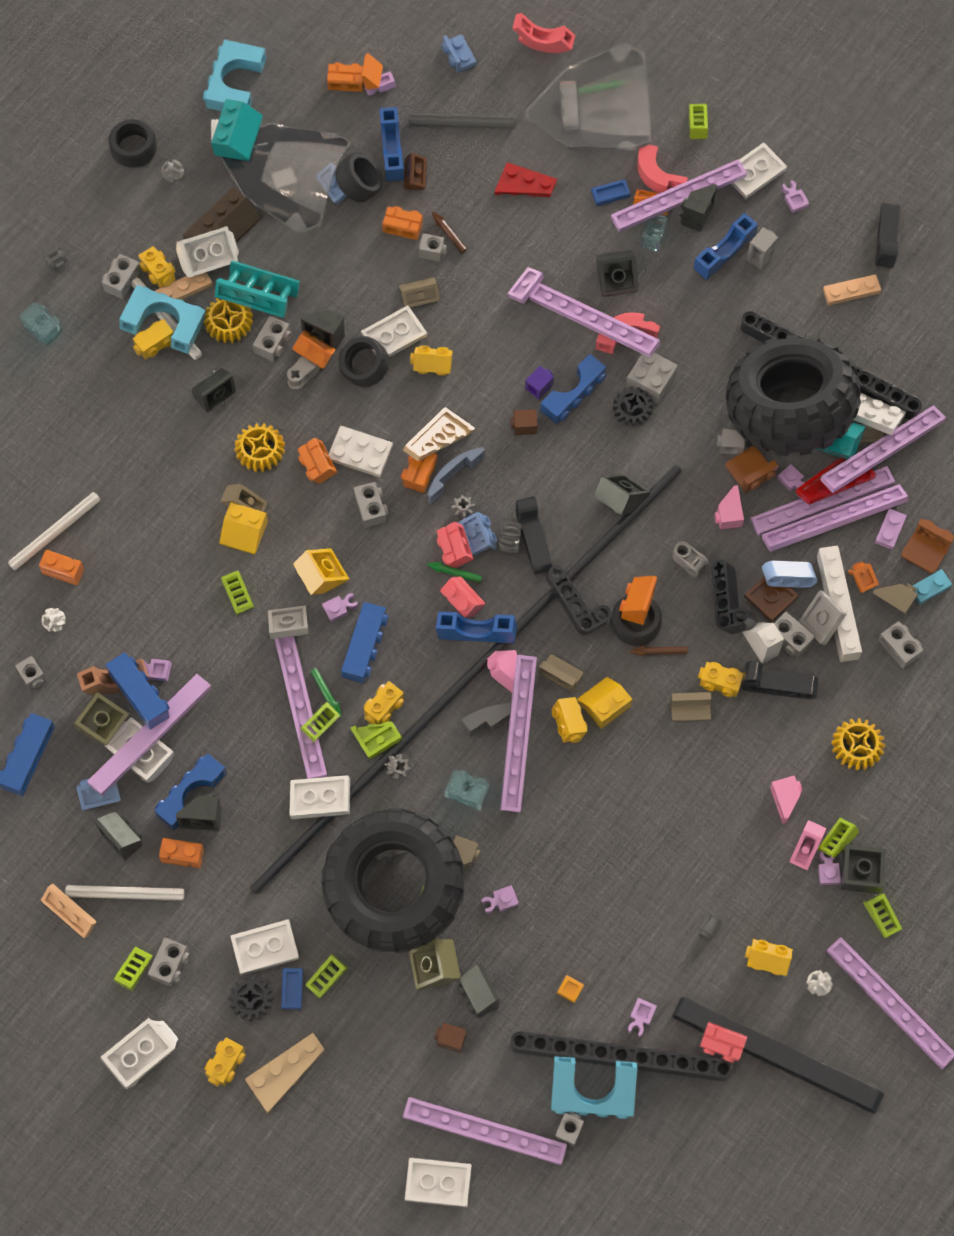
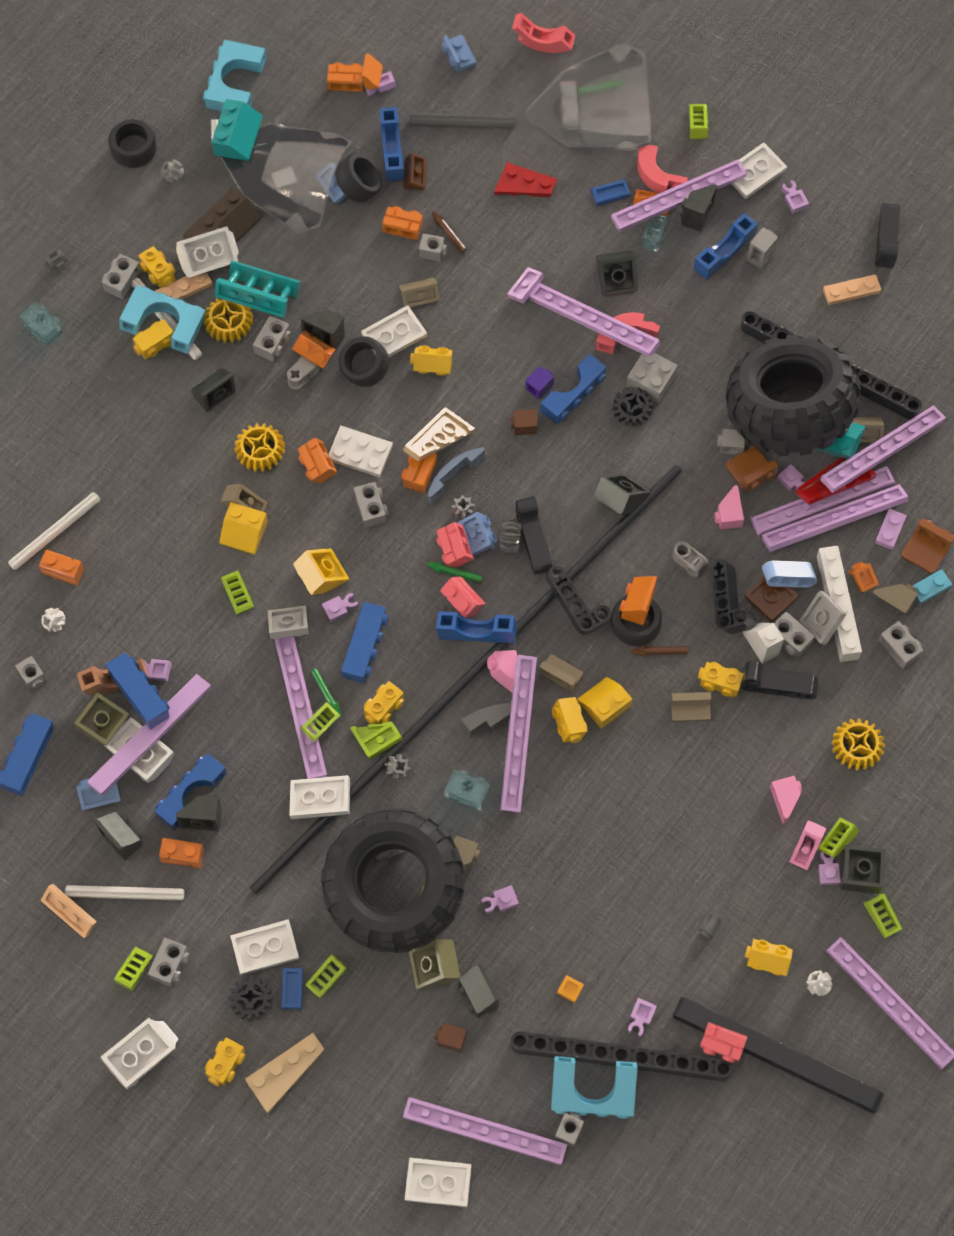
(879, 415): white plate -> none

